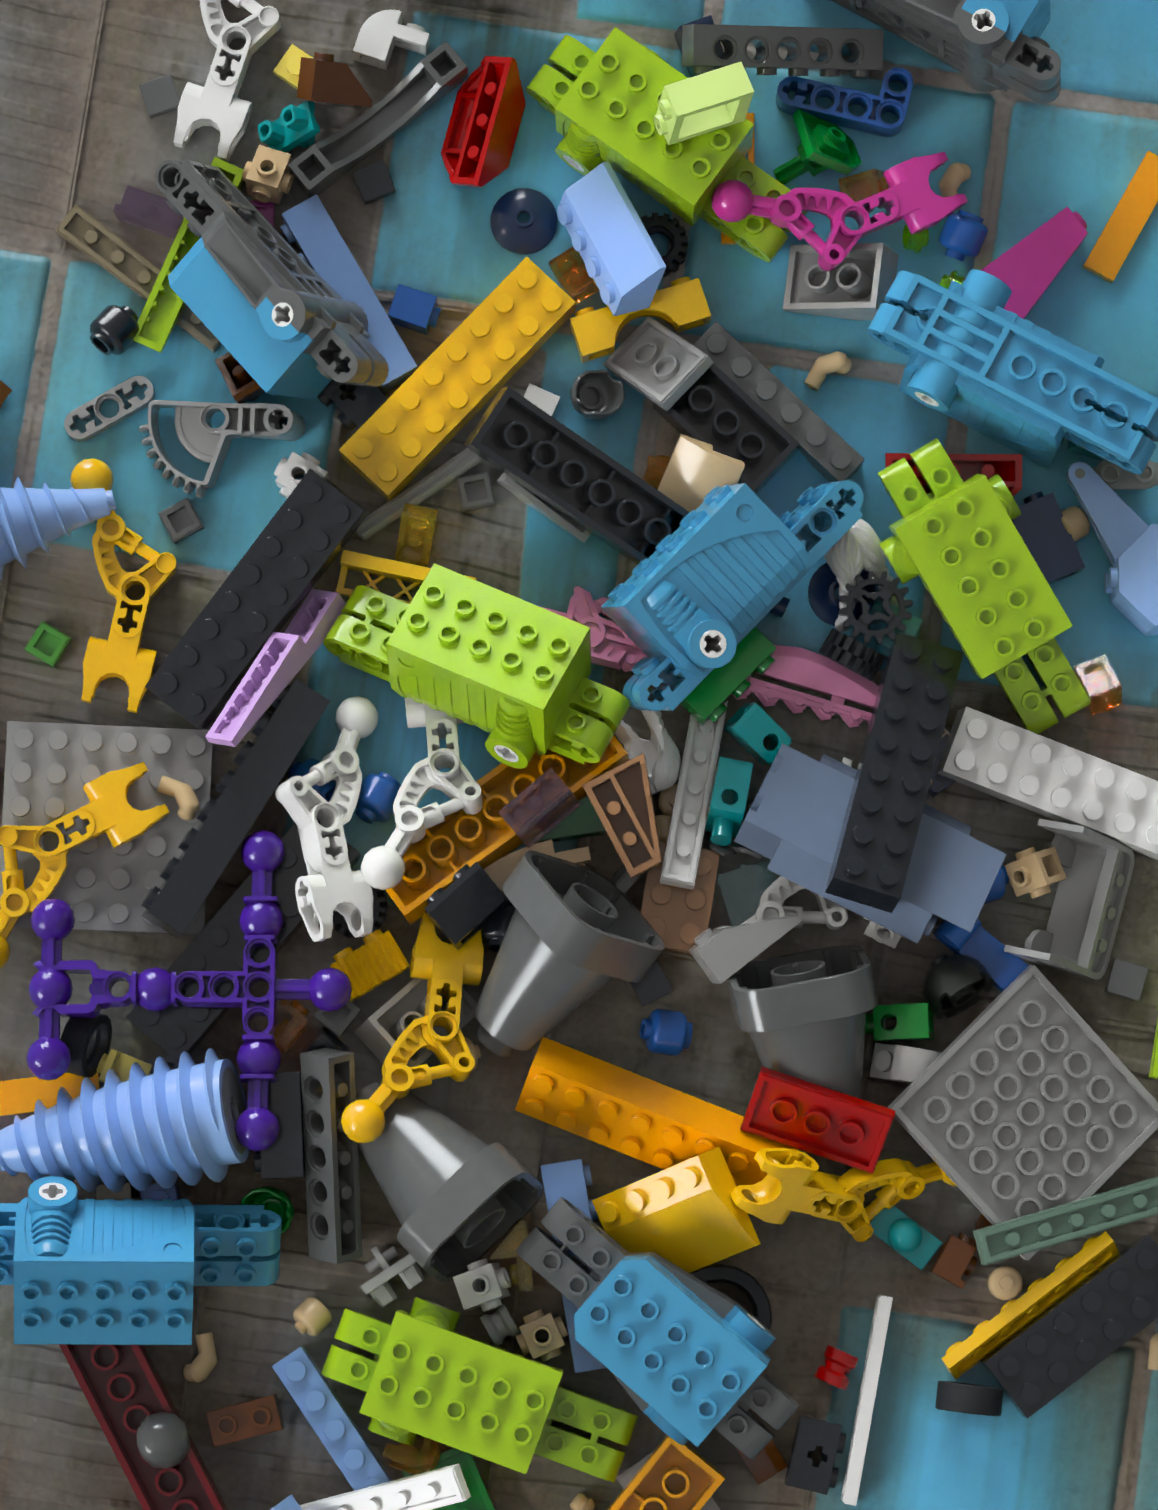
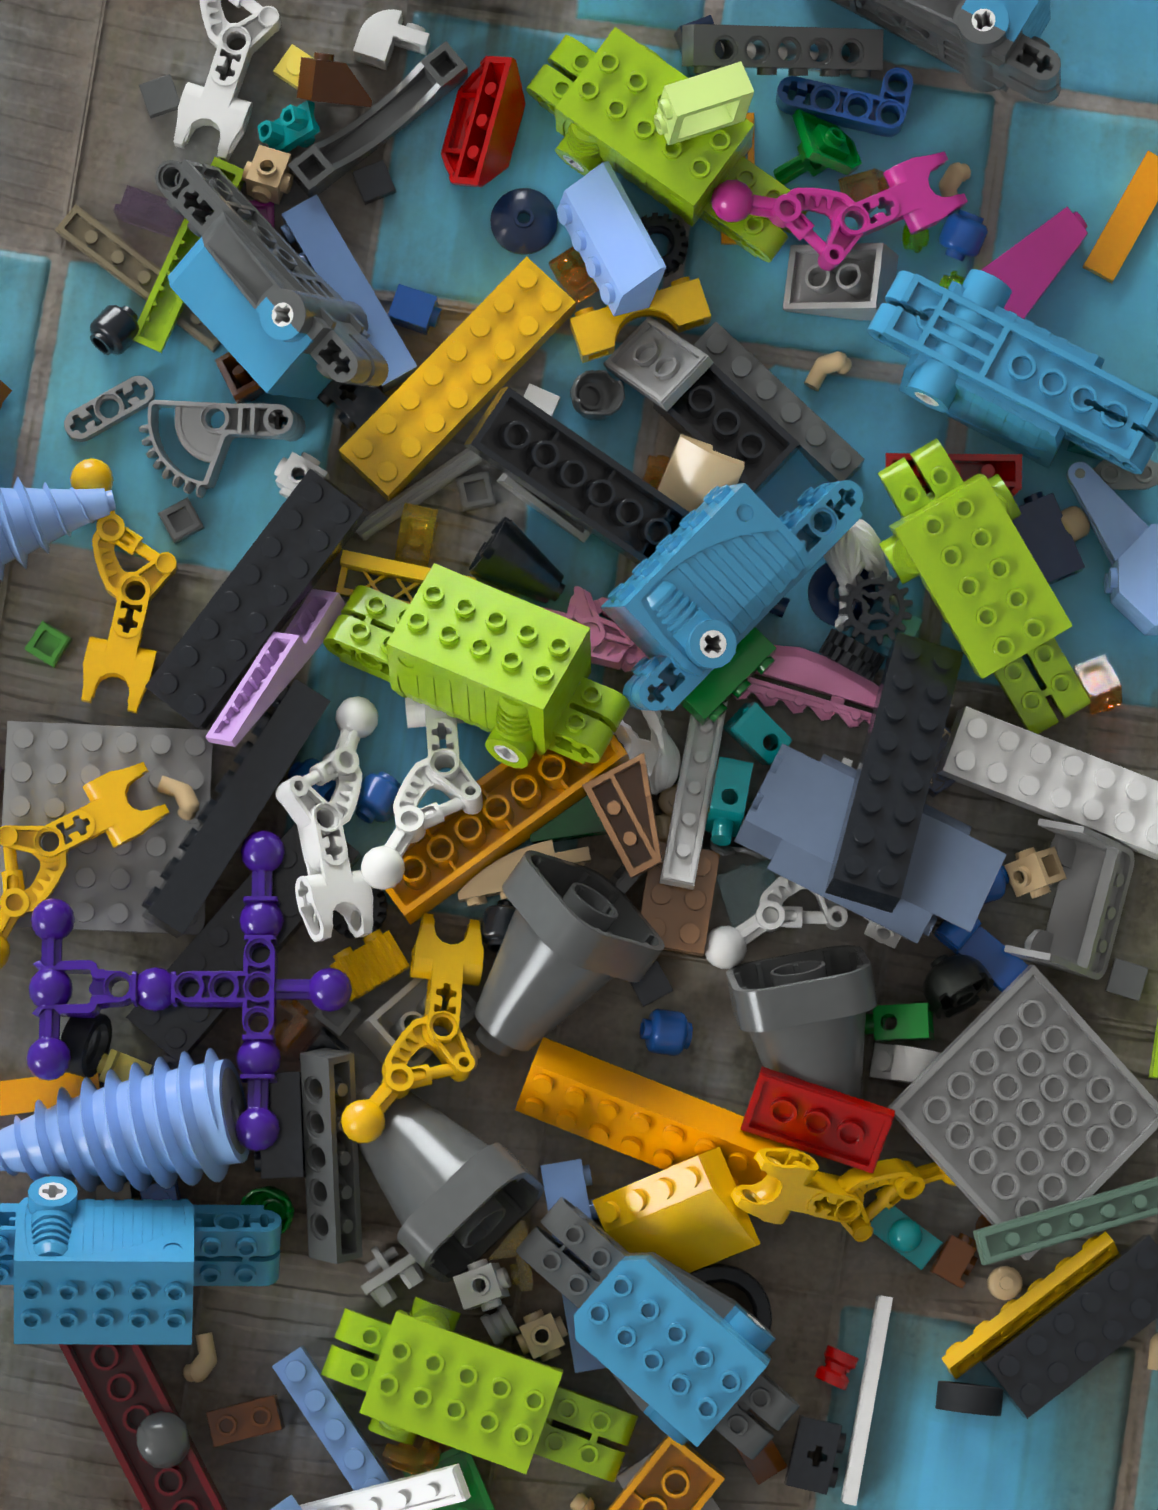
(311, 1317): tan piece -> none
(465, 905): black slope -> none
(517, 564): none -> black cone
(539, 808): panel -> none
(730, 948): light grey slope -> none

